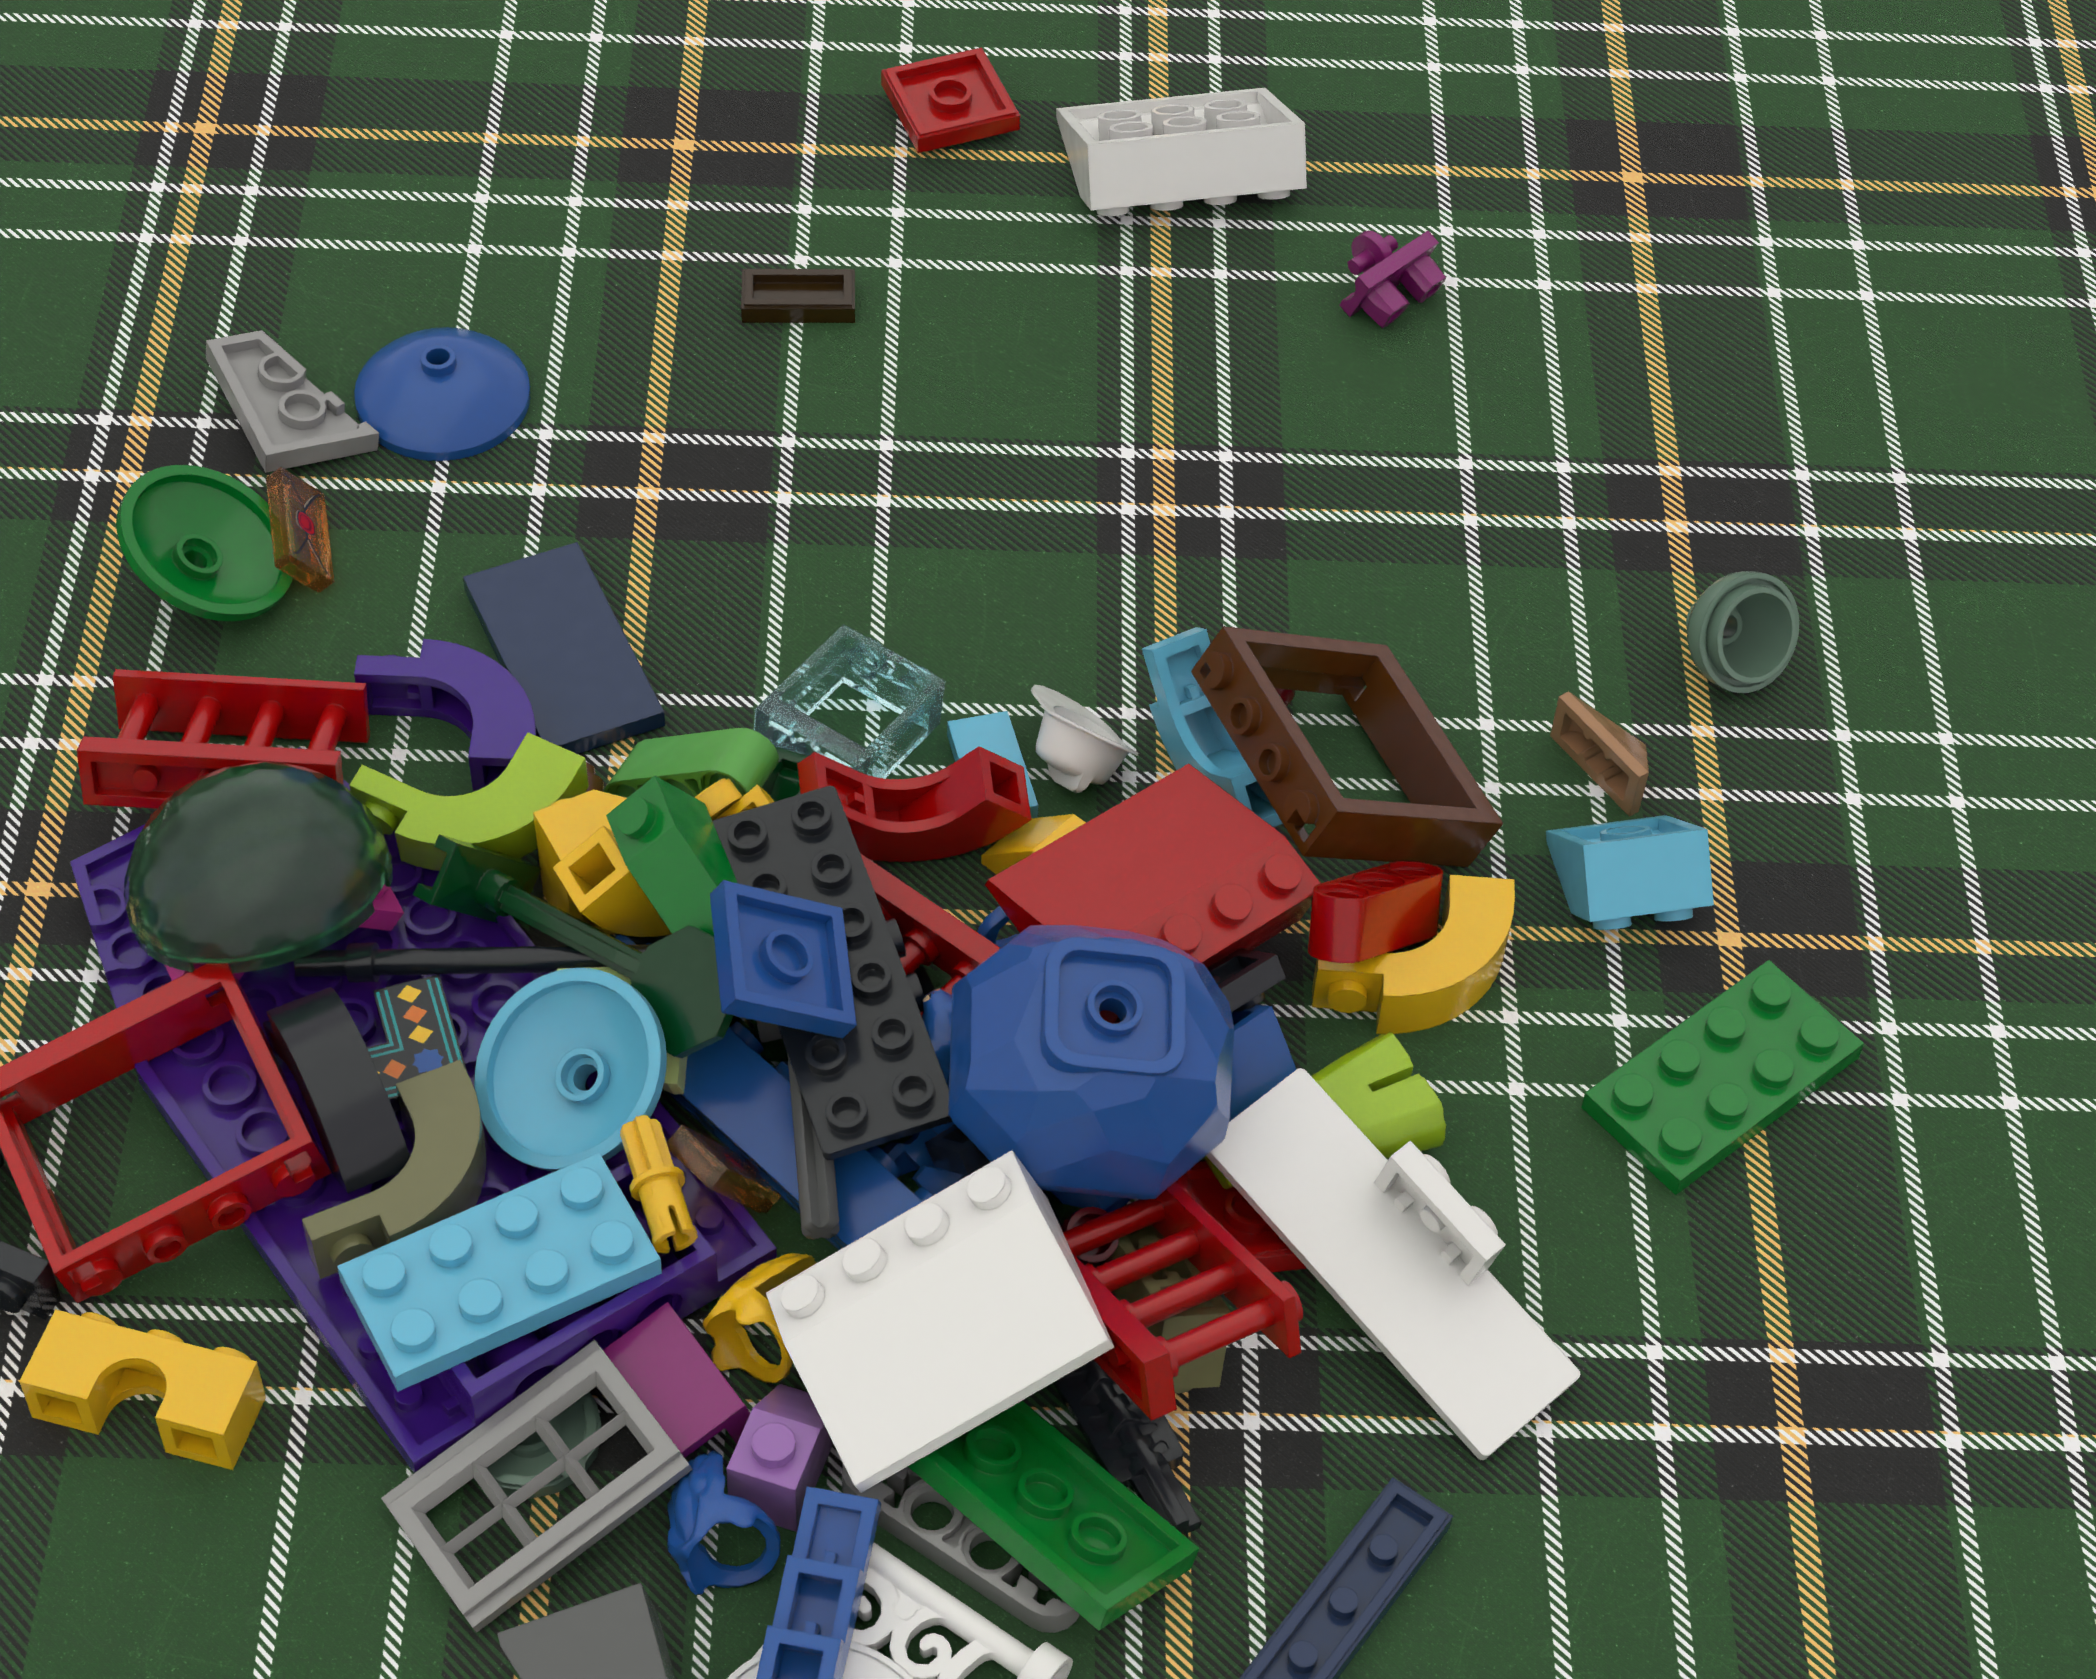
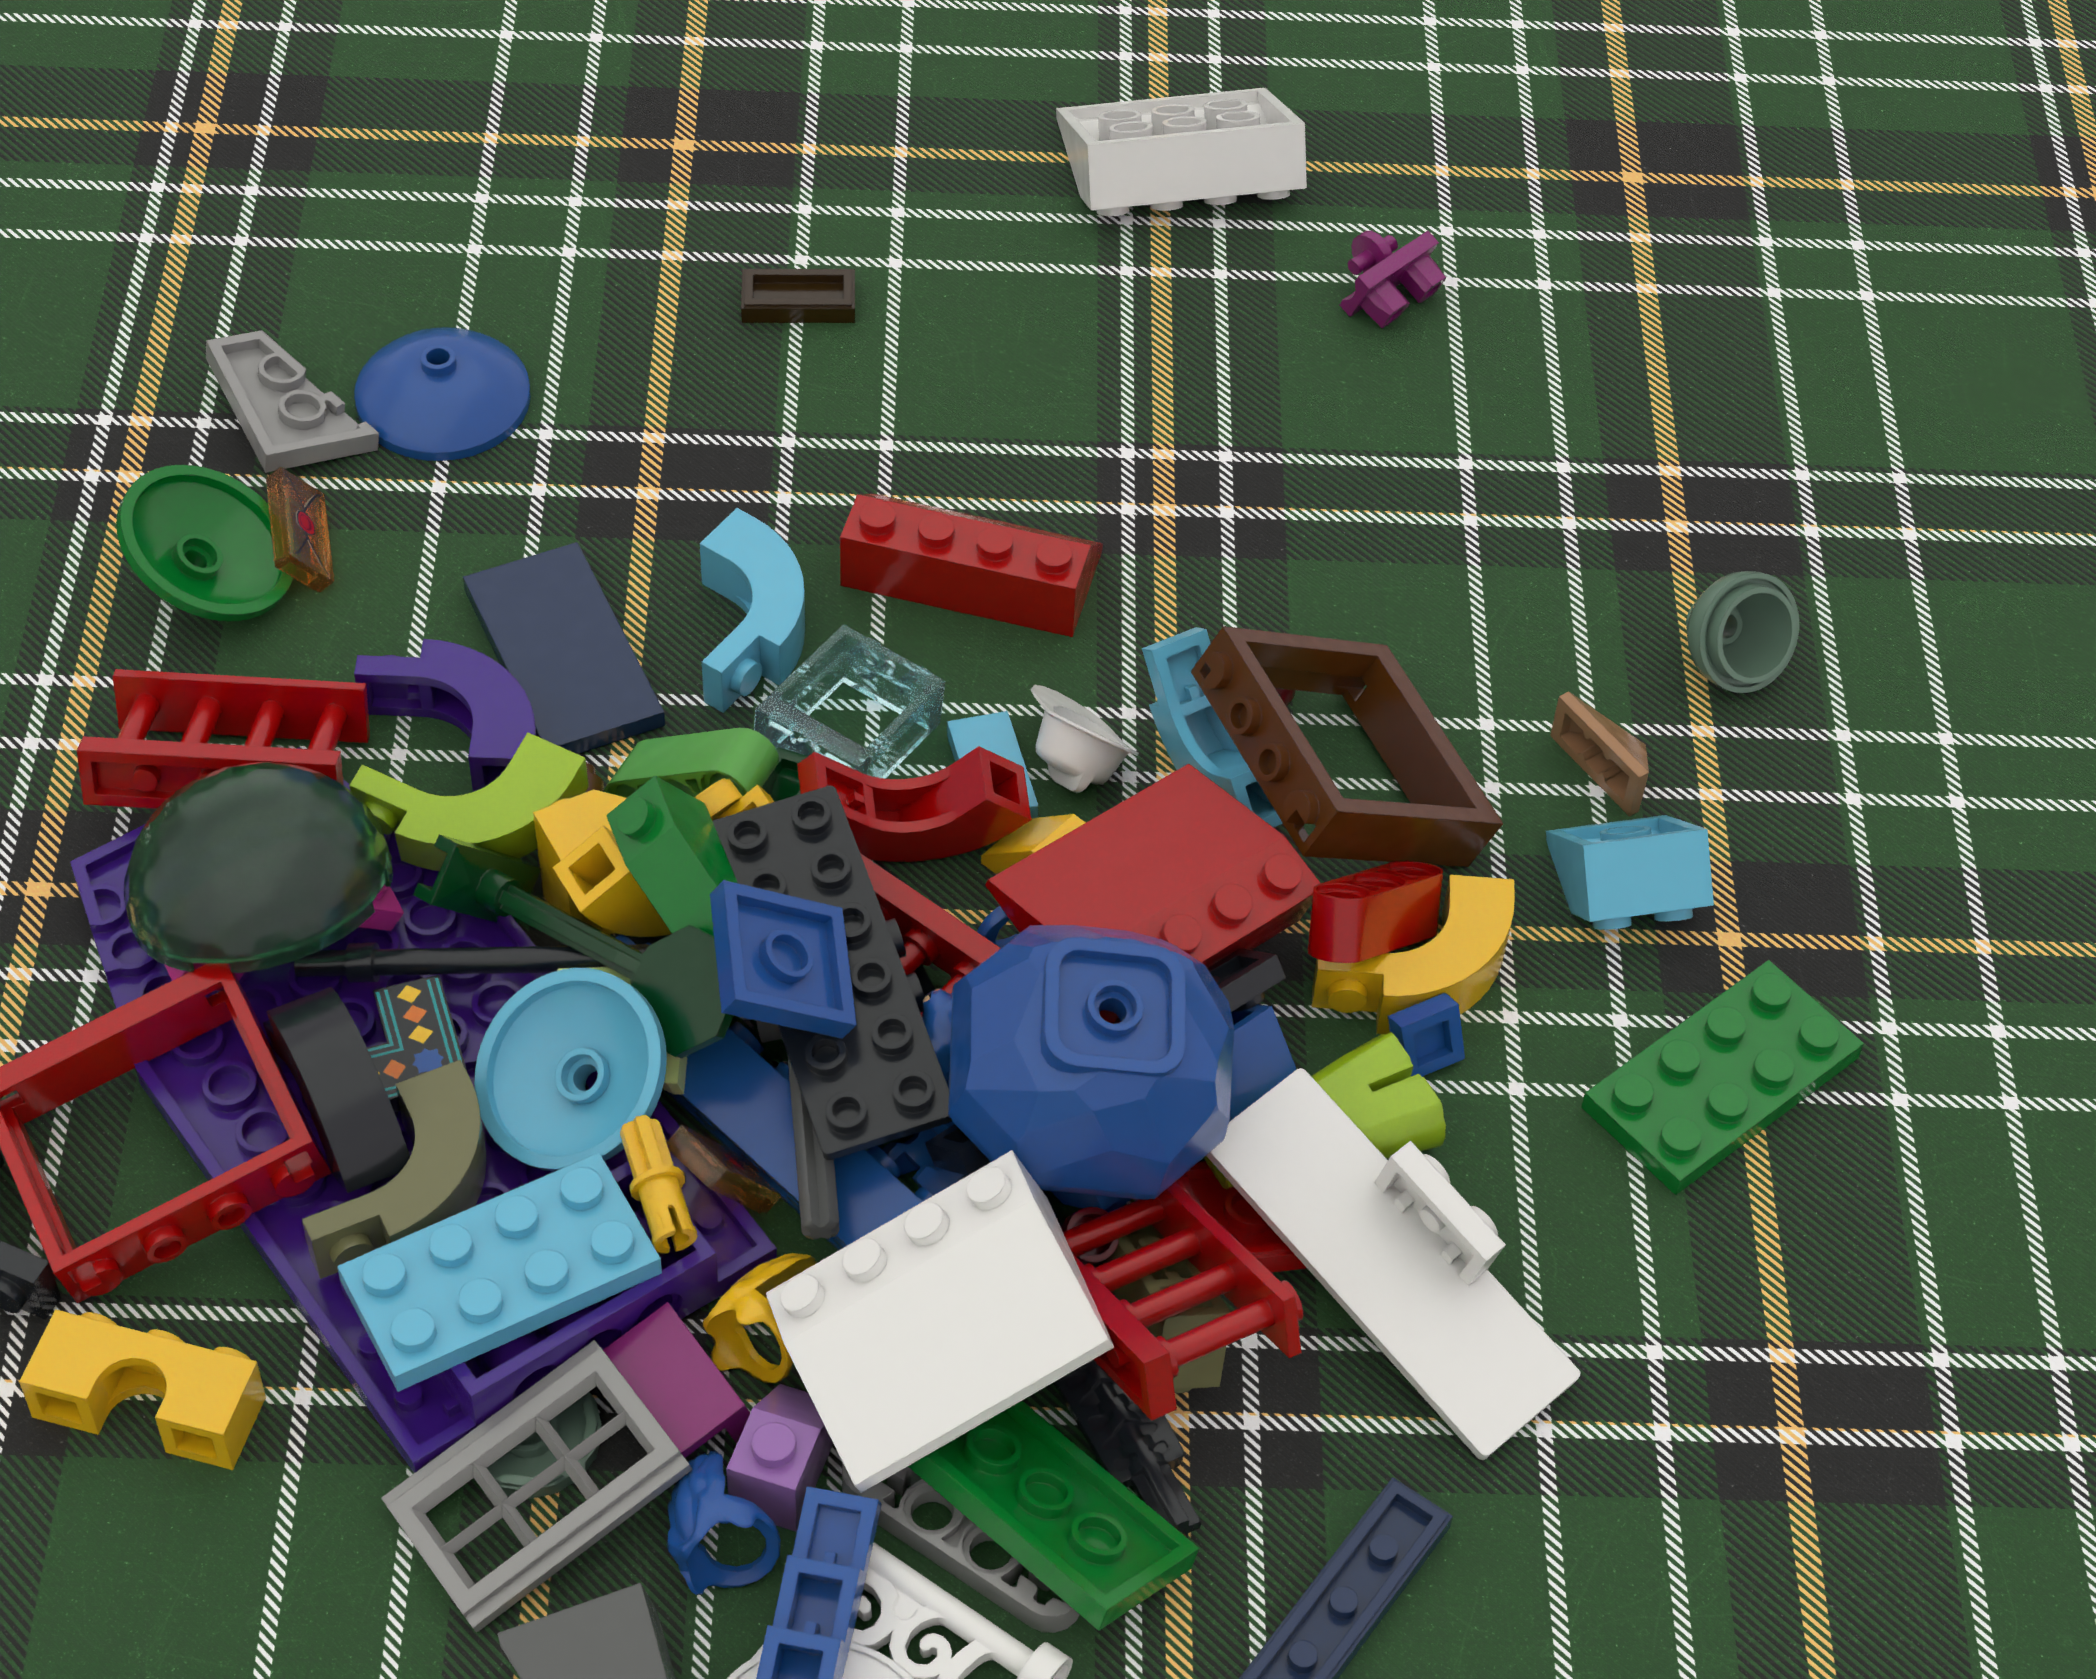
(762, 576): none -> medium azure arch
(950, 100): red plate -> none
(967, 563): none -> red slope
(1430, 1033): none -> blue plate

